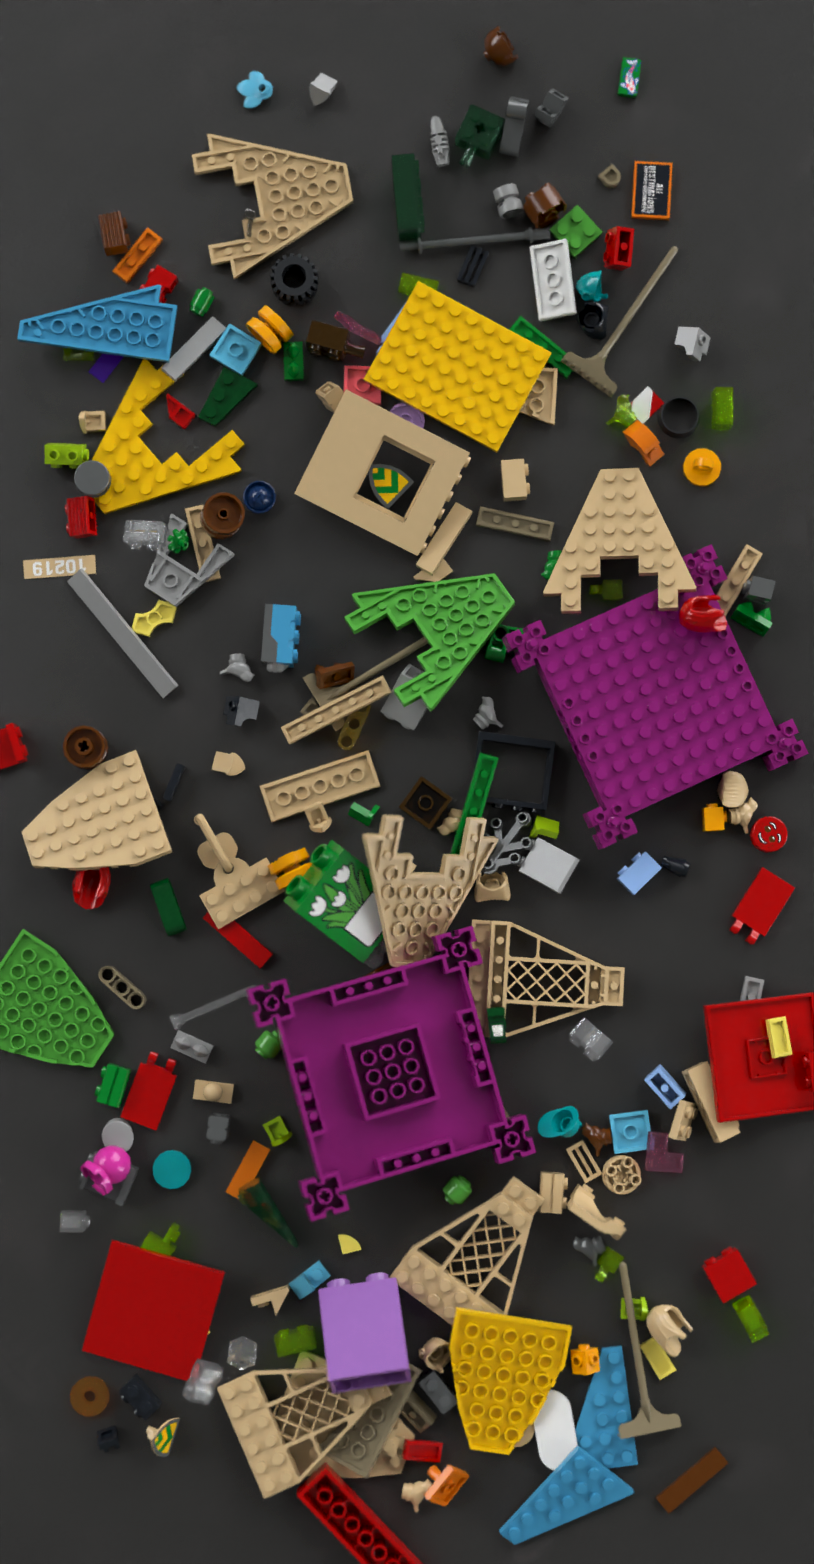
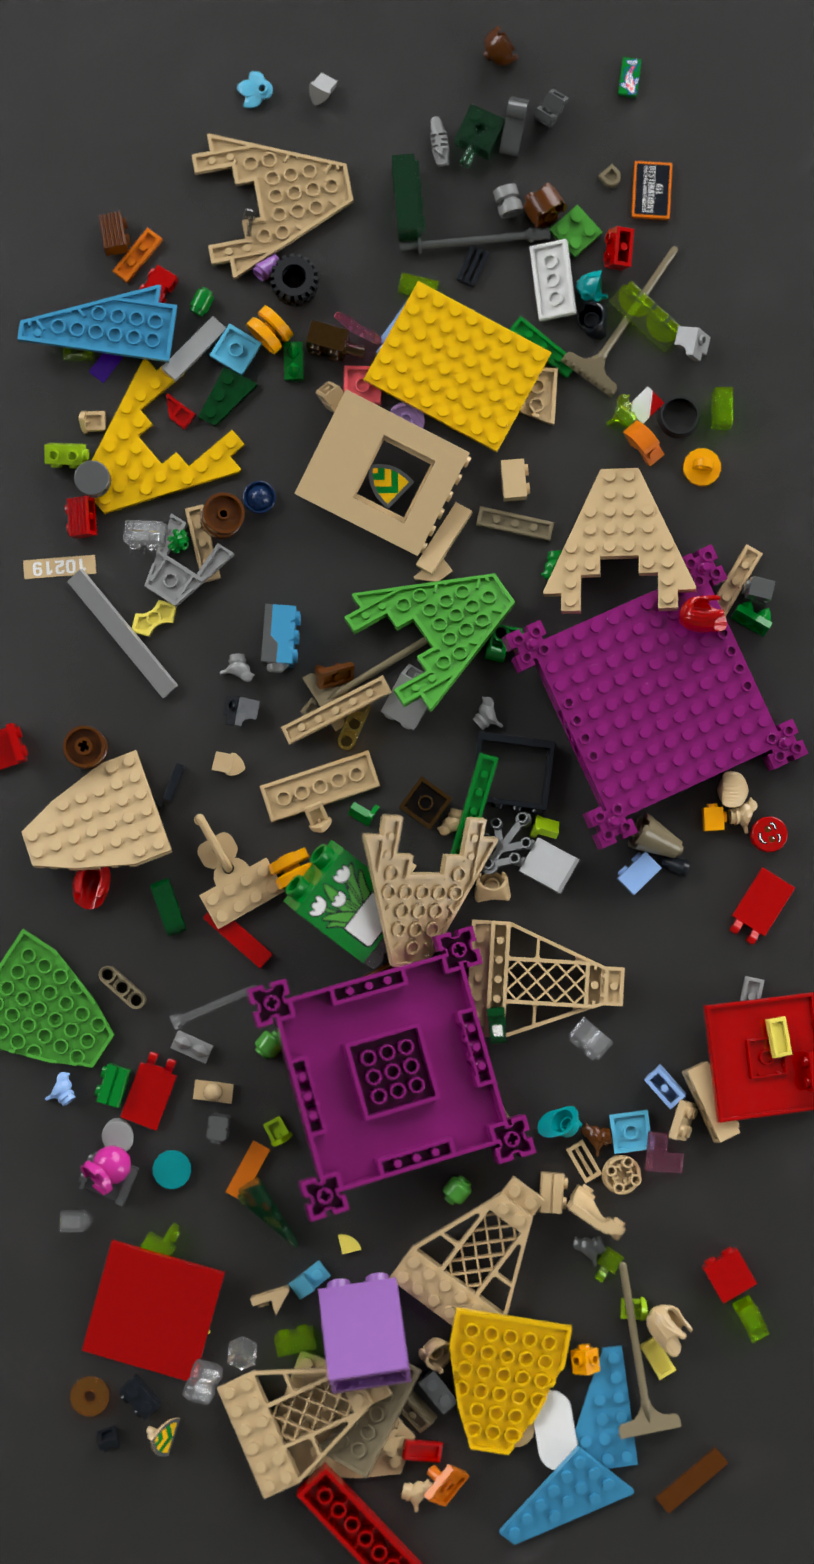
(62, 1090): none -> light blue animal
(264, 268): none -> medium lavender cone
(610, 589): clear neon green plate -> none
(648, 321): none -> clear neon green windscreen
(655, 838): none -> dark tan cone

